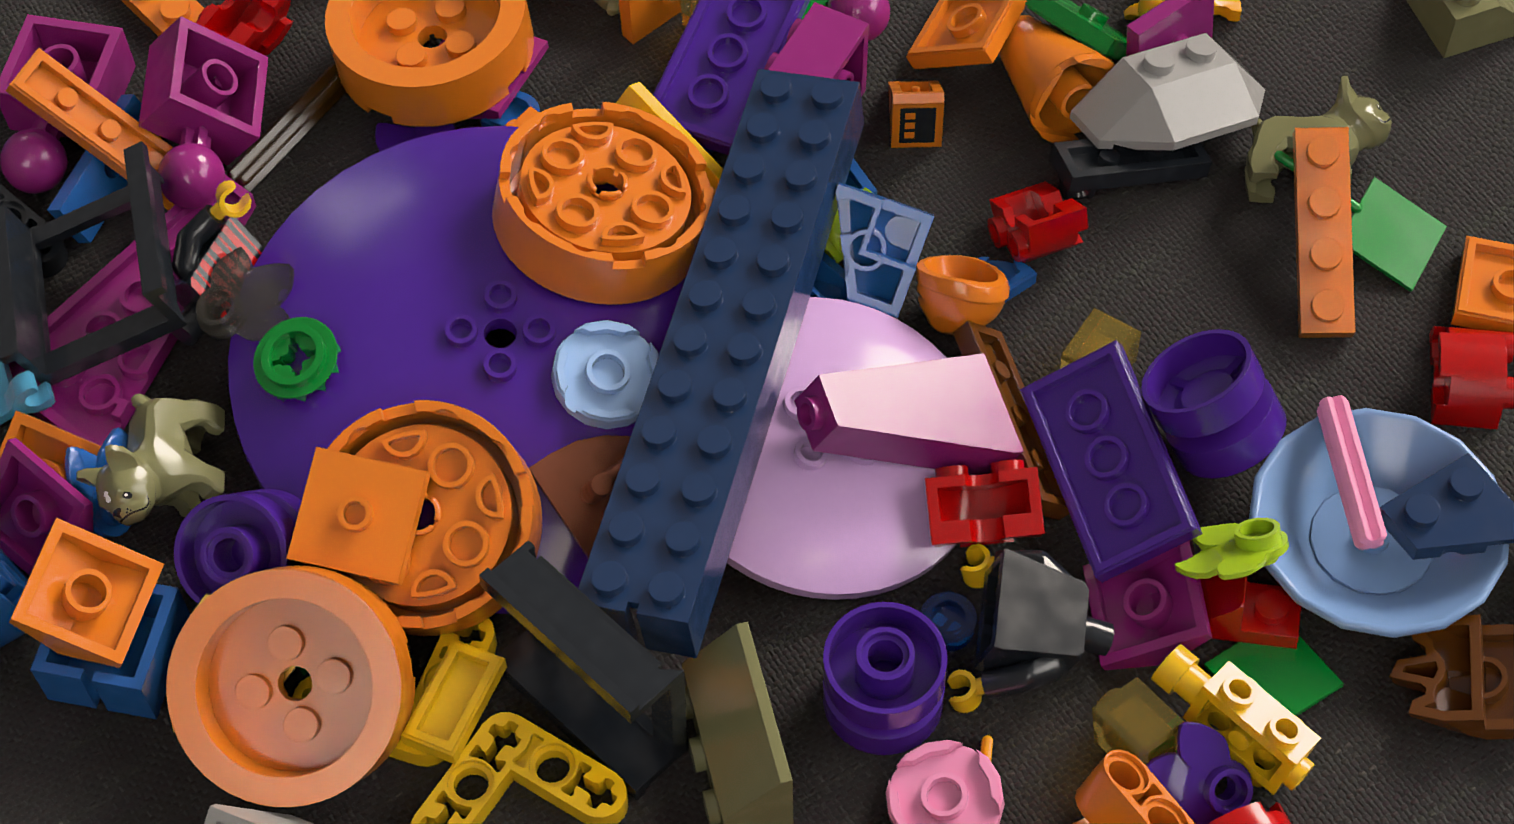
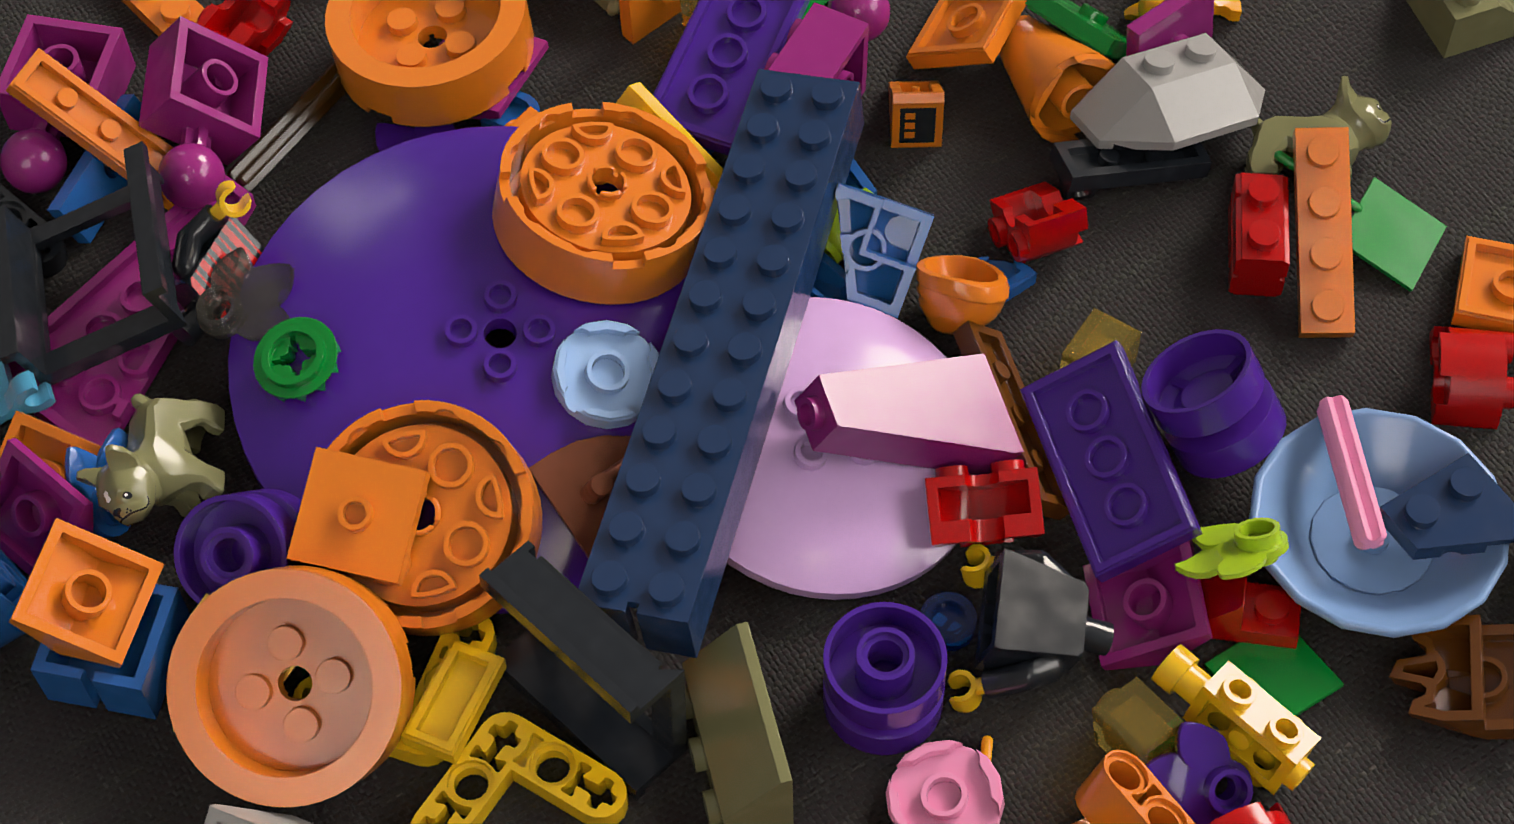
(1258, 234): none -> red brick

